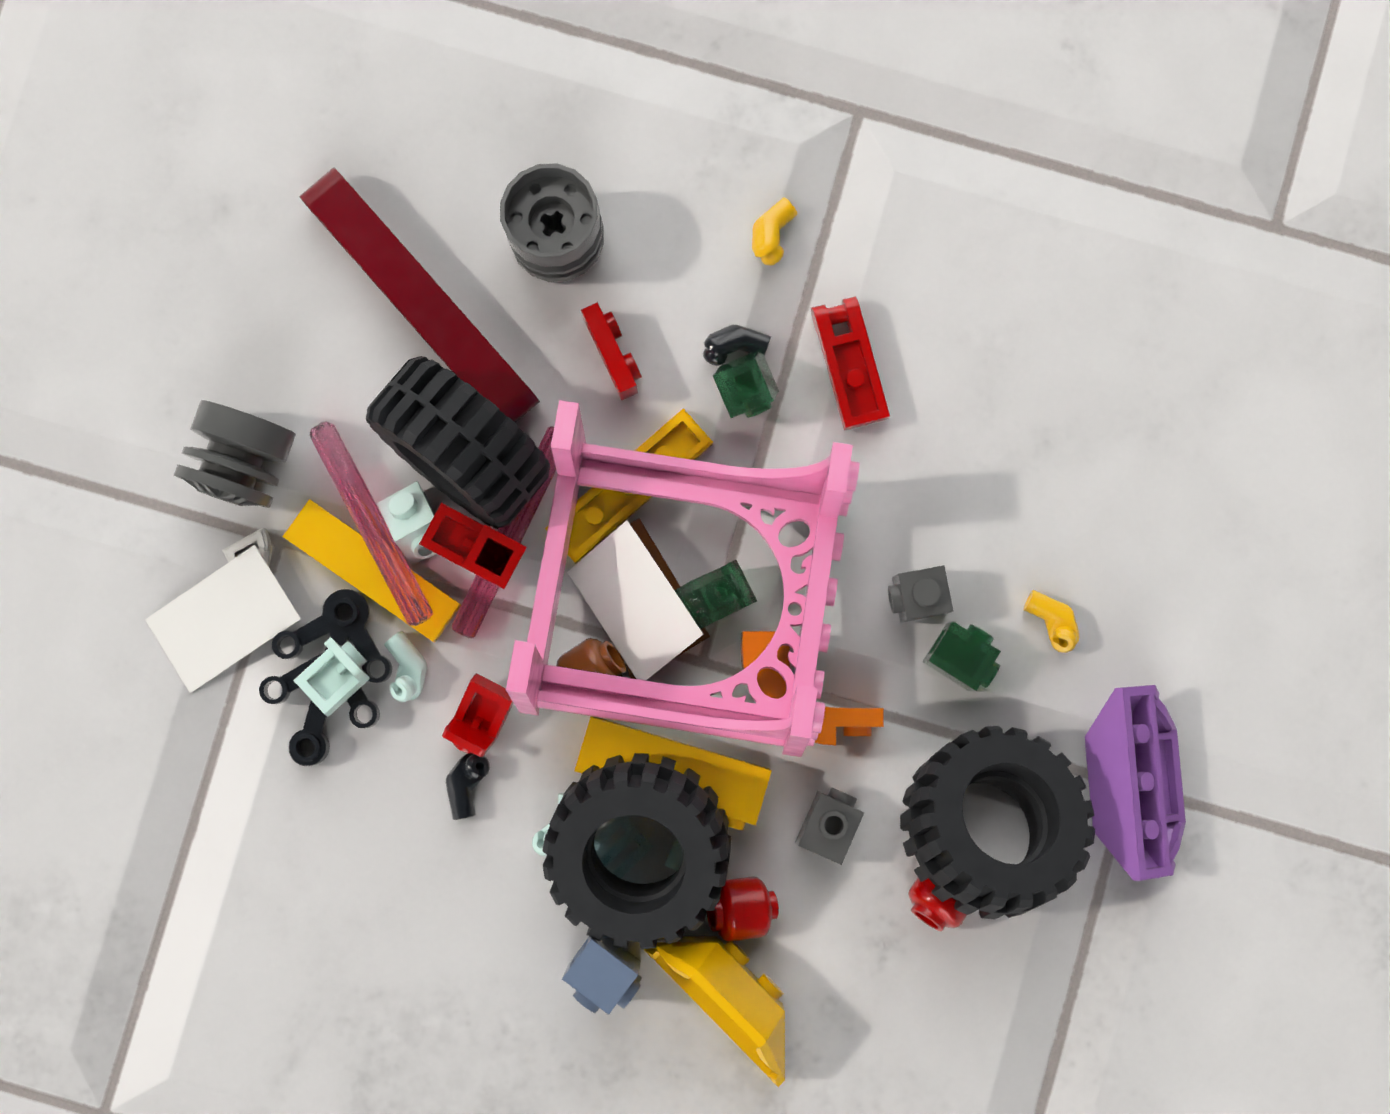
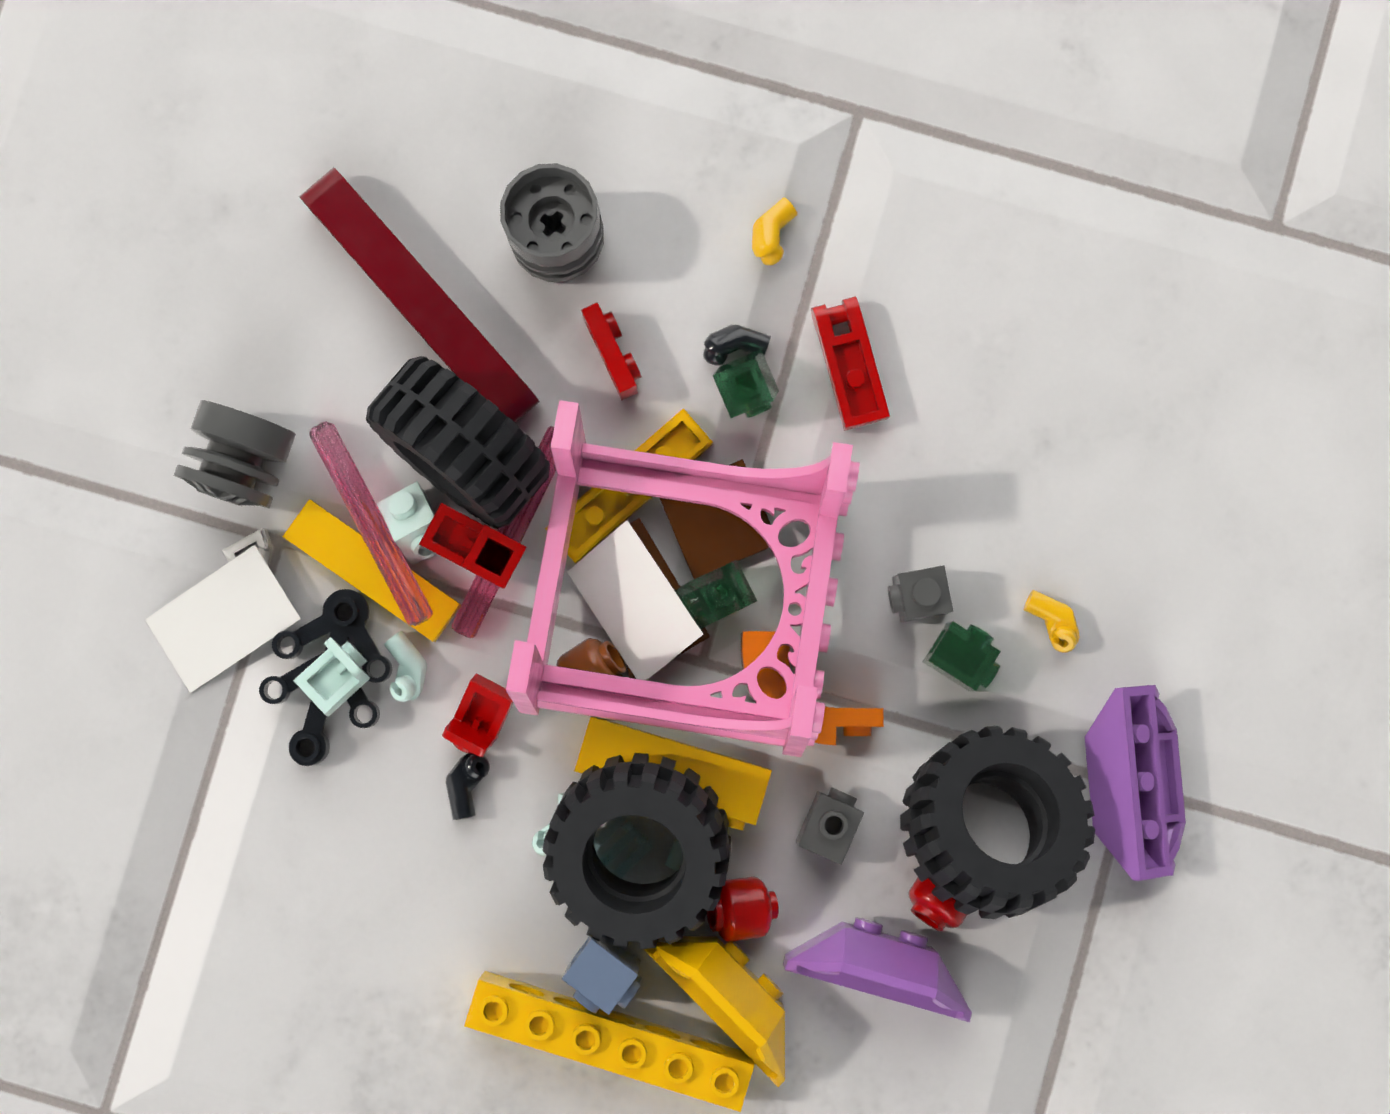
(610, 1041): none -> yellow brick
(712, 535): none -> reddish brown tile
(881, 966): none -> medium lavender wedge

